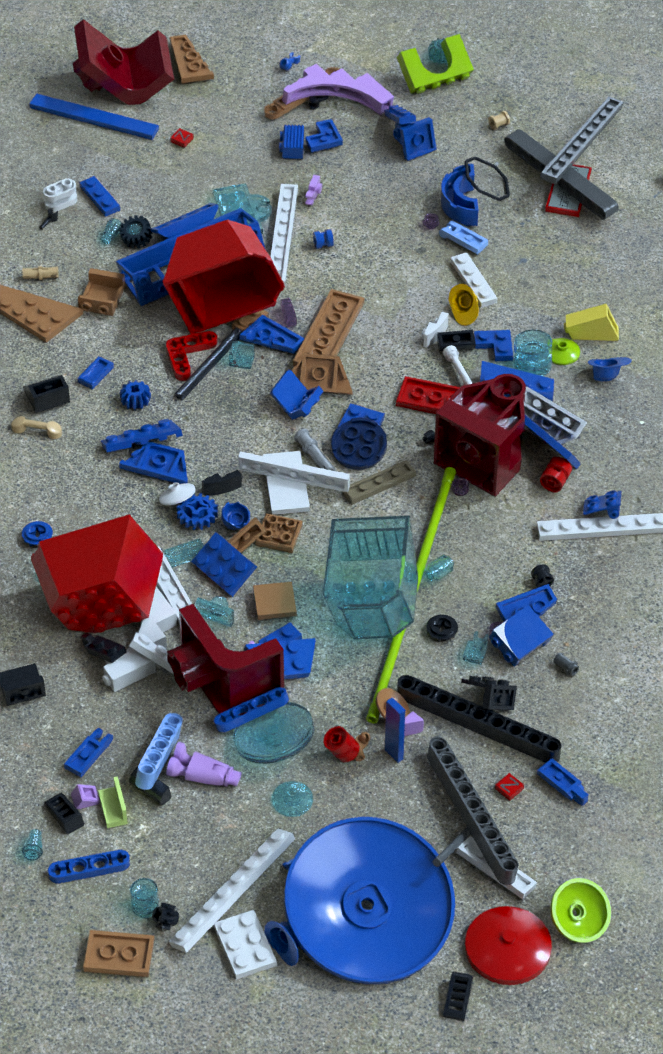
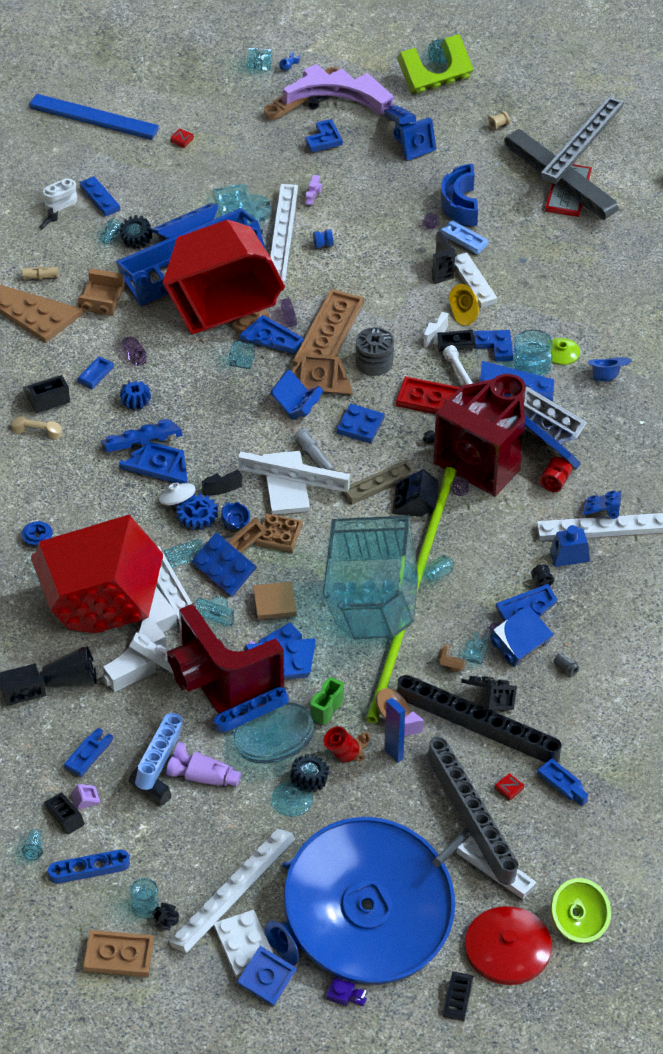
(71, 670): none -> black cone
(102, 647): black hinge -> none
(113, 805): yellowish green panel -> none
(127, 73): dark red piece -> none
(131, 352): none -> clear purple beam
(181, 351): red beam -> none
(188, 61): medium nougat wing -> none
(208, 364): black axle -> none
(259, 58): none -> clear light blue wheel
(266, 976): none -> blue plate
(292, 142): blue brick -> none
(309, 773): none -> black wheel
(327, 700): none -> bright green brick
(343, 992): none -> dark purple plate
(359, 443): dark blue tile -> none
(374, 351): none -> dark grey wheel
(416, 494): none -> black slope
(436, 622): black gear -> none
(443, 260): none -> black bracket
(453, 663): none -> medium nougat bracket
(477, 188): black piece -> none
(570, 547): none -> blue torso
(592, 324): light yellow slope -> none

